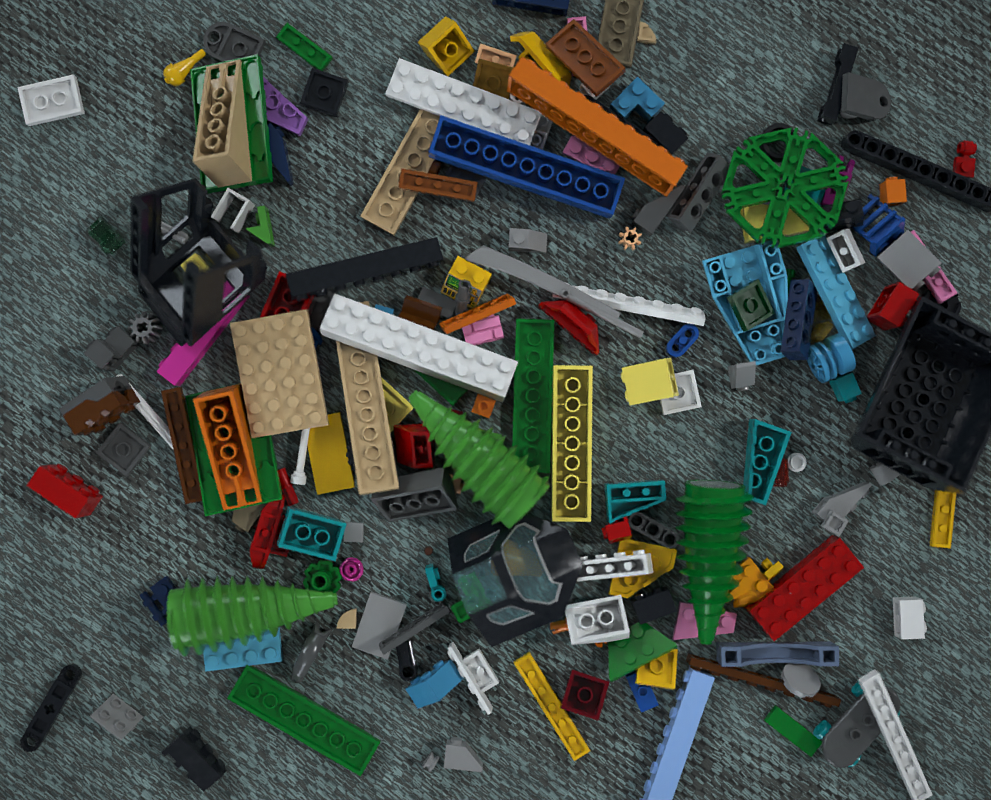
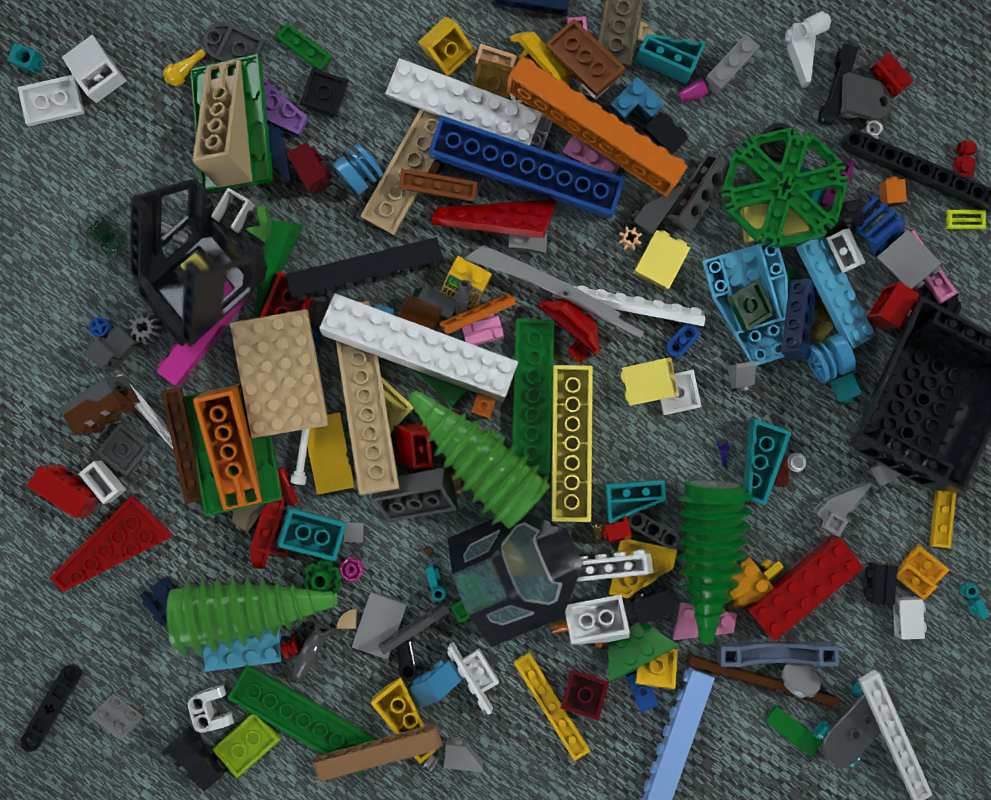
(19, 55): none -> teal brick
(93, 69): none -> white slope
(97, 324): none -> blue wheel
(102, 481): none -> white brick
(117, 540): none -> red wing
(207, 712): none -> white piece
(246, 744): none -> lime tile
(279, 244): none -> green wedge
(290, 648): none -> red wheel
(308, 165): none -> dark red brick
(358, 169): none -> dark azure wheel
(377, 752): none -> medium nougat beam
(398, 710): none -> yellow wedge
(513, 218): none -> red wing
(577, 352): none -> red slope
(596, 530): none -> clear yellow tile
(662, 259): none -> light yellow brick
(670, 56): none -> teal wedge
(693, 91): none -> dark pink cone
(723, 449): none -> dark purple hand
(731, 64): none -> light grey arch
(801, 53): none -> white slope
(815, 24): none -> white brick
(875, 125): none -> white plate
(881, 583): none -> black brick
(891, 74): none -> red bracket
(921, 571): none -> light orange slope
(949, 219): none -> neon yellow tile
(976, 604): none -> teal plate

